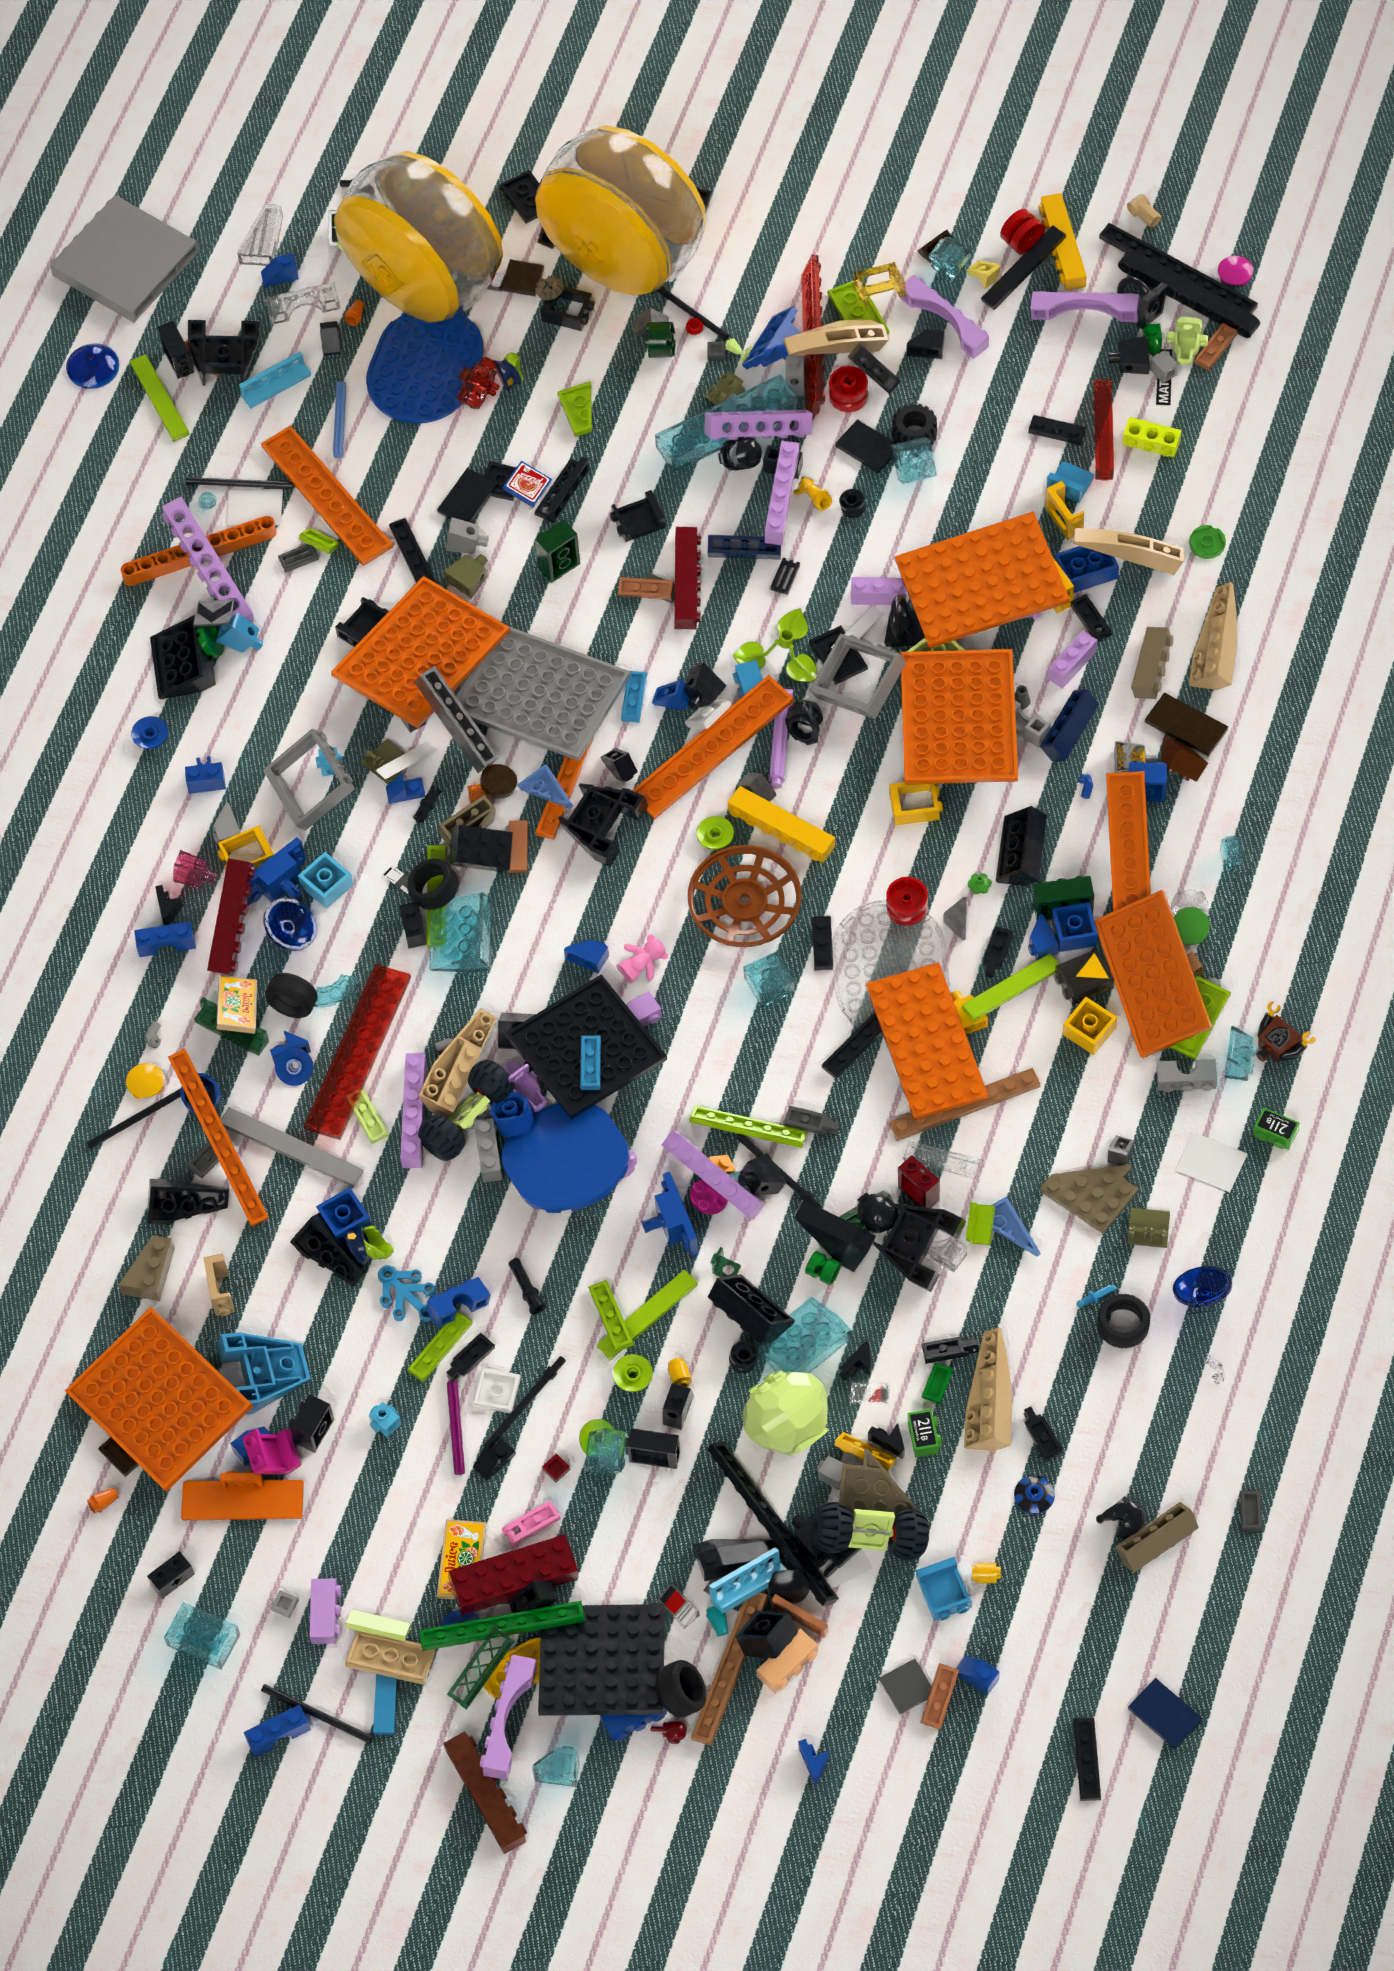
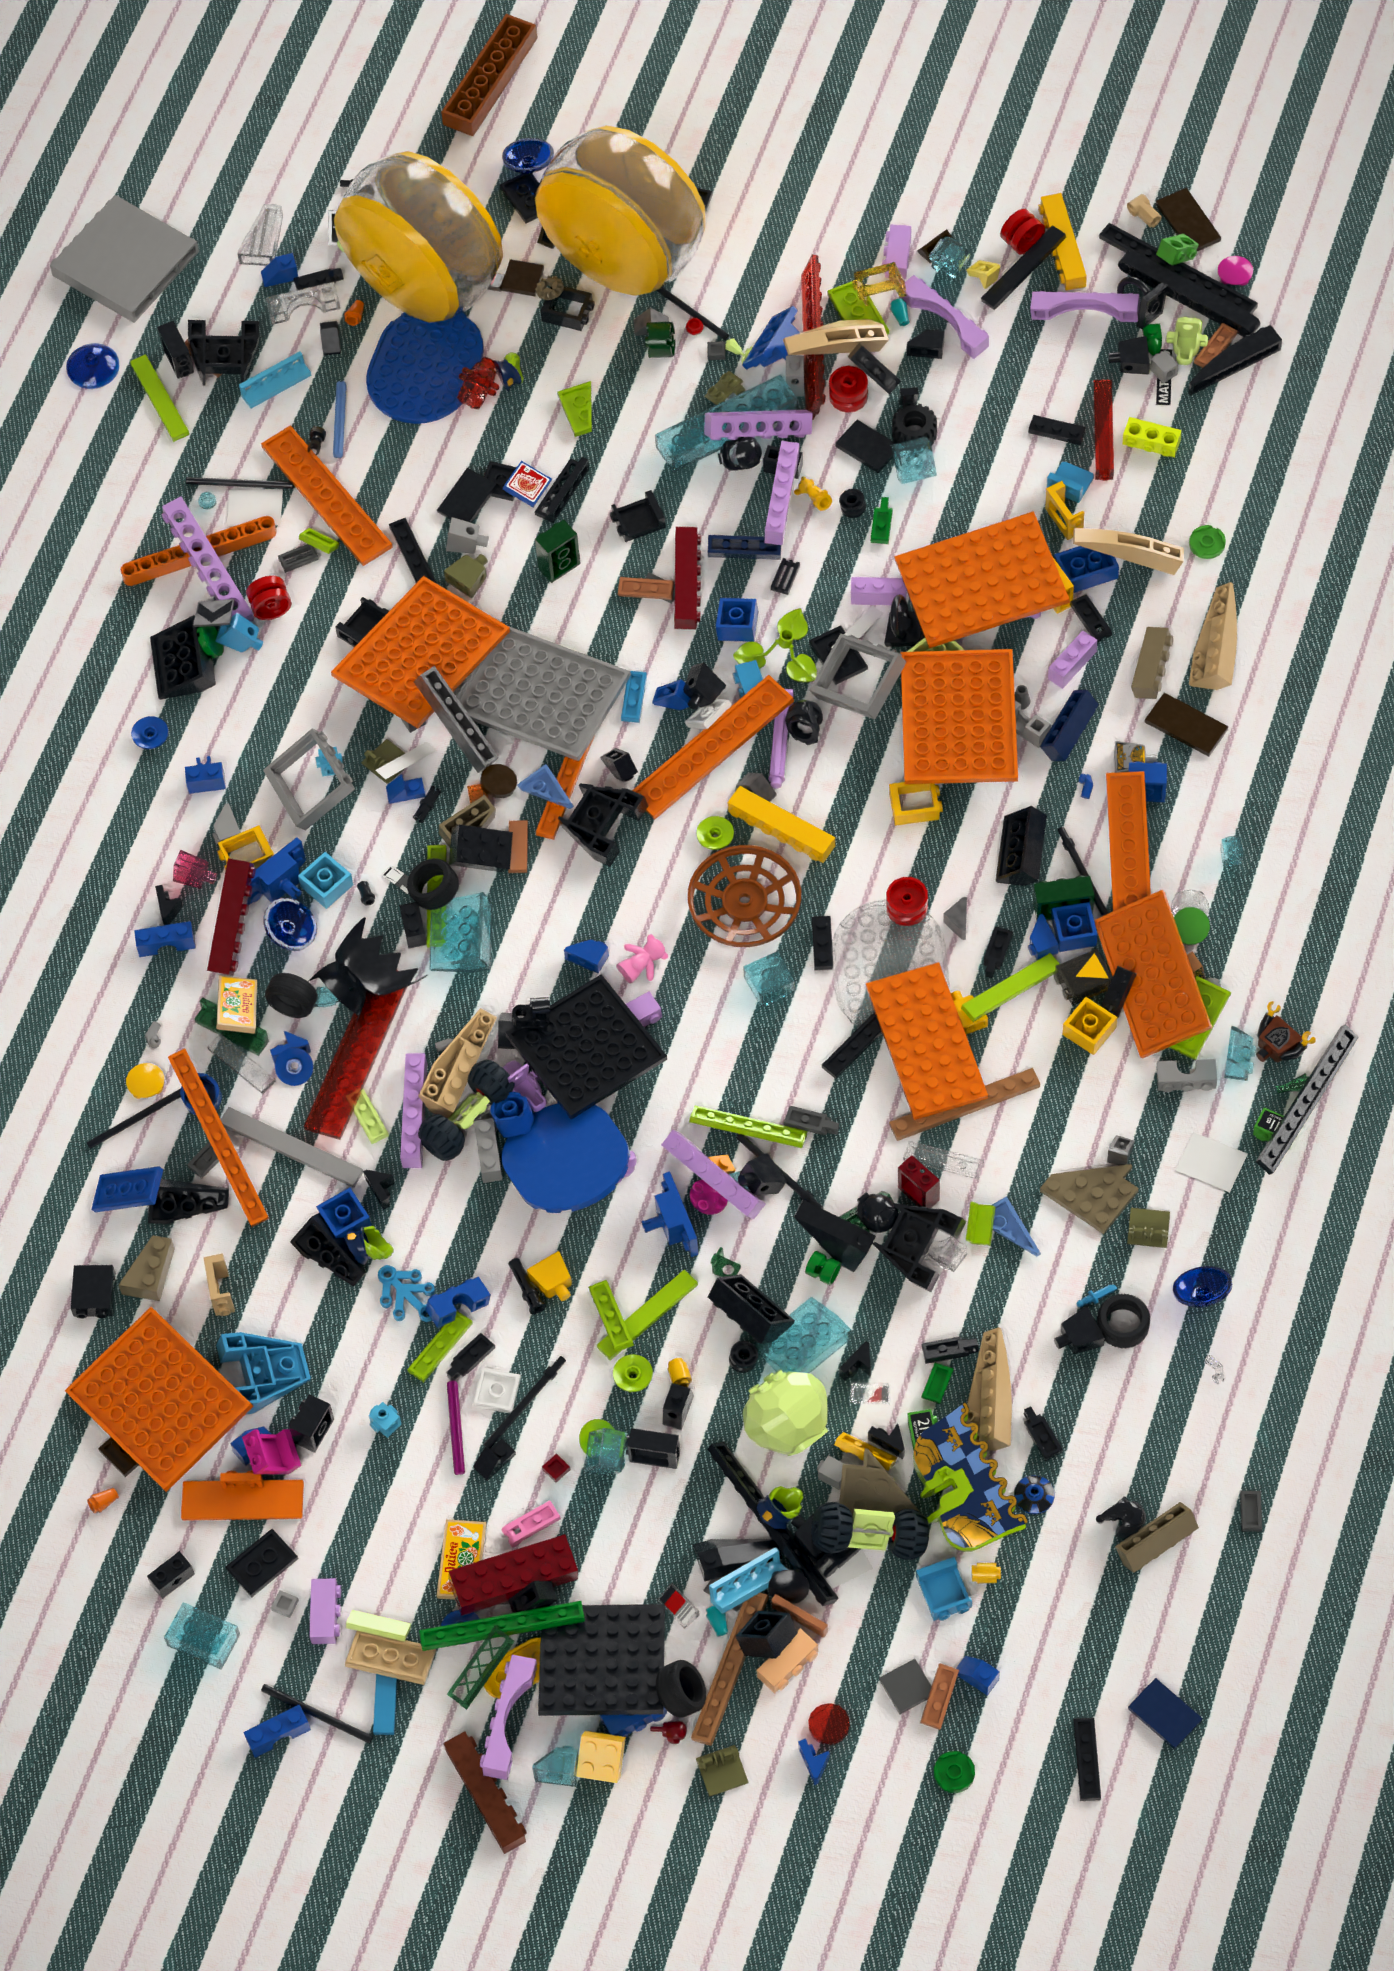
(92, 1291): none -> black panel
(127, 1189): none -> blue tile
(241, 1064): none -> clear tile
(261, 1563): none -> black tile
(268, 597): none -> red wheel
(317, 436): none -> black piece
(318, 278): none -> black hinge
(363, 969): none -> black piece
(367, 896): none -> black pin
(378, 1183): none -> black slope
(489, 75): none -> dark orange brick
(527, 155): none -> clear blue dish
(535, 1014): none -> black piece
(551, 1277): none -> yellow torso
(590, 1062): dark azure tile -> none
(600, 1756): none -> yellow brick
(722, 1770): none -> olive hinge
(737, 619): none -> blue brick
(780, 1506): none -> piece
(829, 1724): none -> clear red tile
(882, 522): none -> green hinge
(898, 248): none -> lavender brick
(900, 311): none -> teal cone
(908, 396): none -> black plate
(954, 1772): none -> green tile
(976, 1508): none -> animal
(979, 883): bright green plant -> none
(1069, 846): none -> black bar
(1080, 1333): none -> black torso
(1118, 990): none -> black plate
(1177, 249): none -> bright green brick
(1182, 759): reddish brown slope -> none
(1188, 218): none -> dark brown tile
(1237, 357): none -> black slope
(1294, 1085): none -> clear green cone
(1307, 1099): none -> plate

